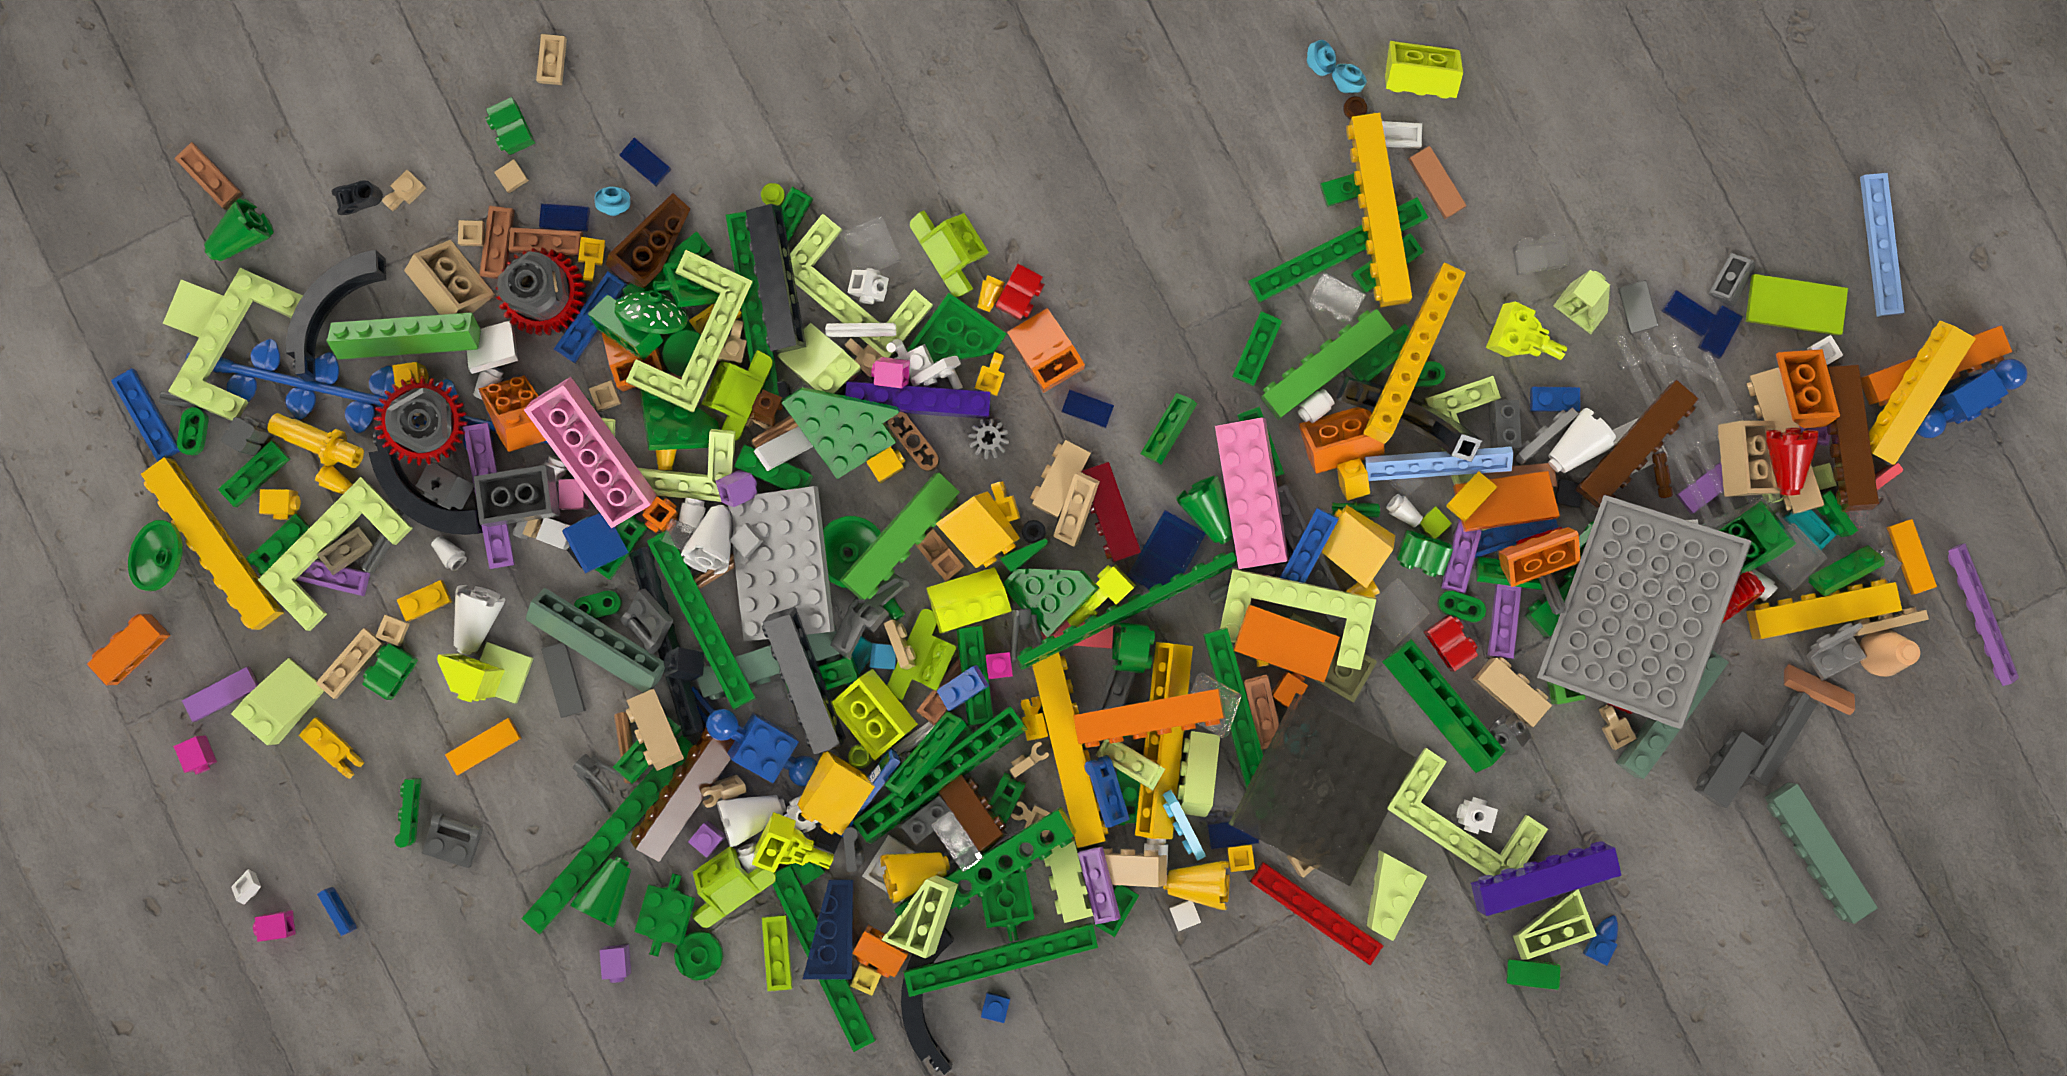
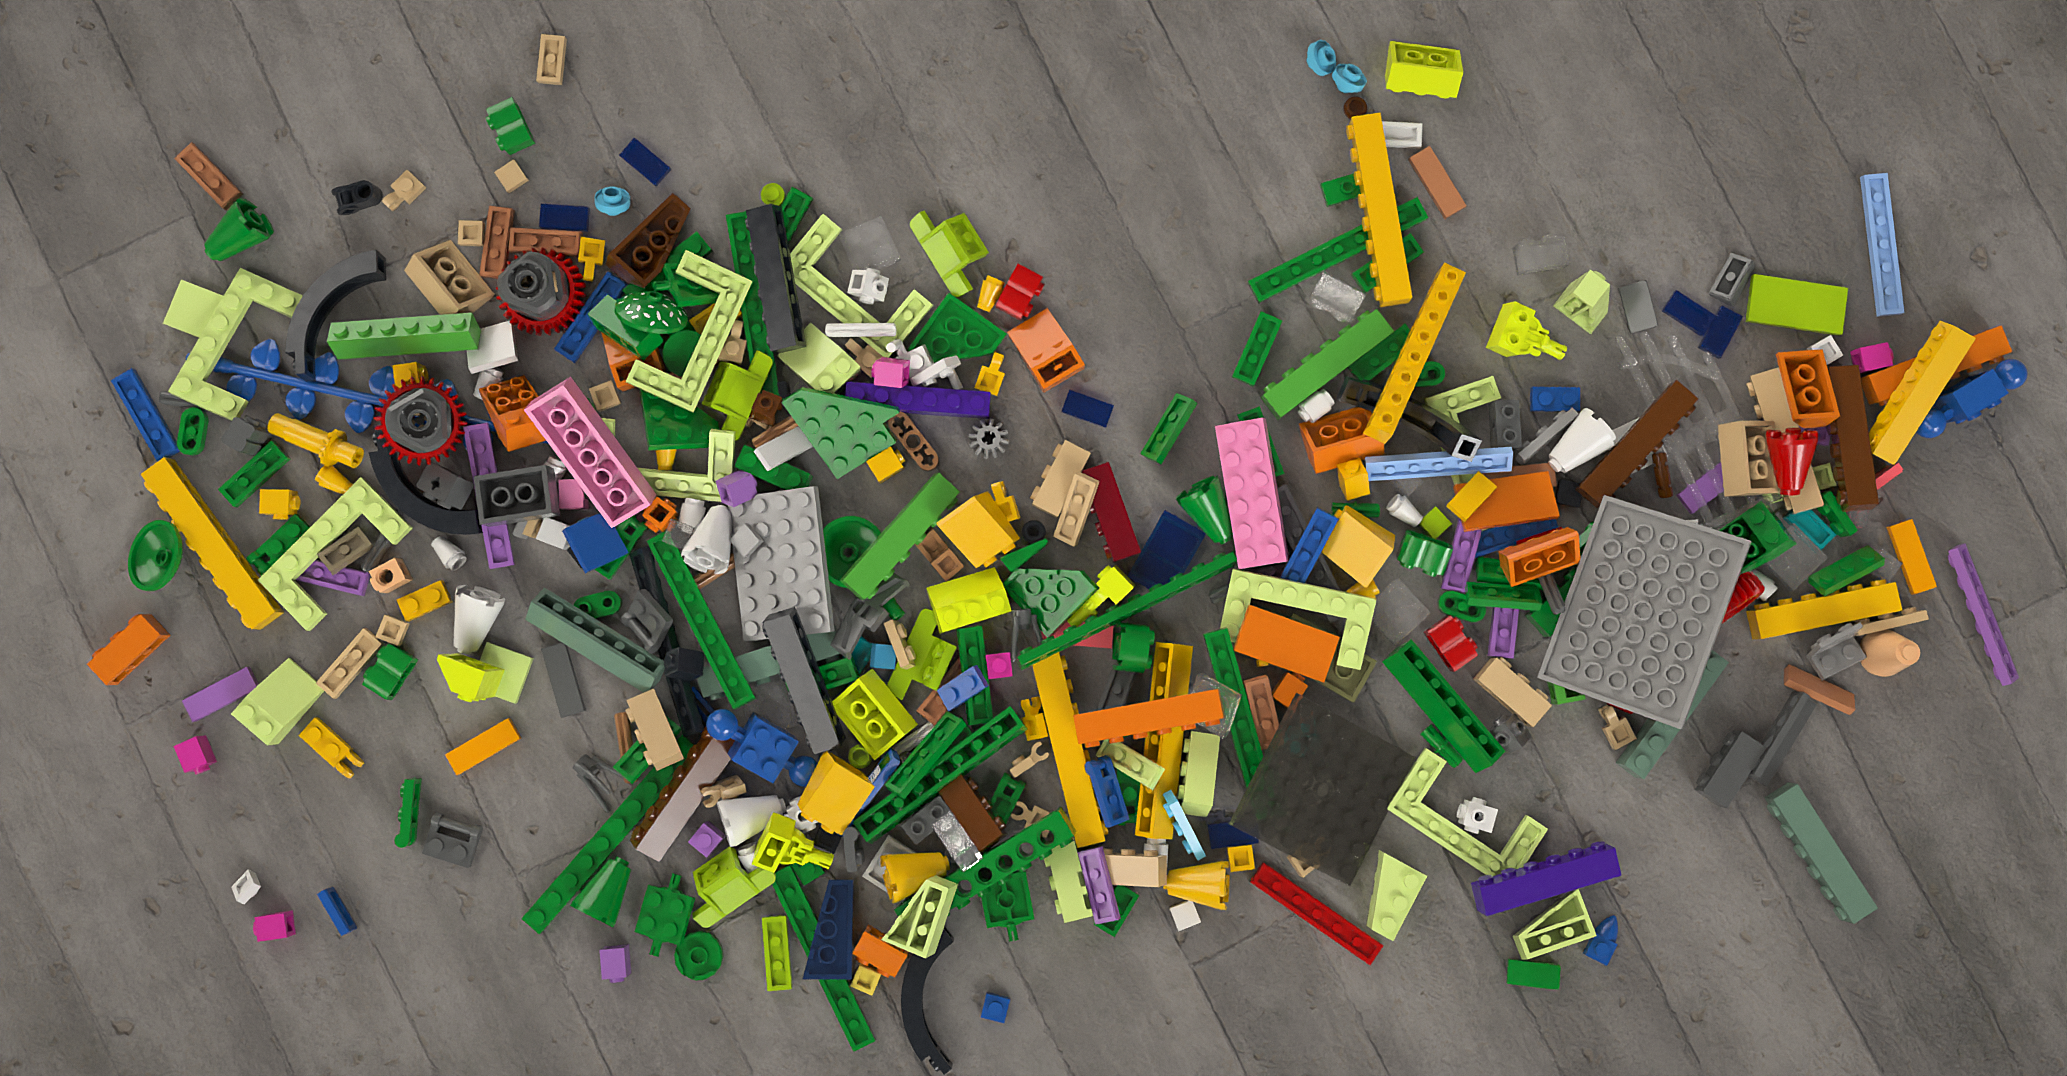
(400, 575): none -> light nougat brick
(1000, 959): green plate -> none
(1441, 746): none -> green axle
(1503, 596): none -> green plate
(1872, 357): none -> dark pink brick

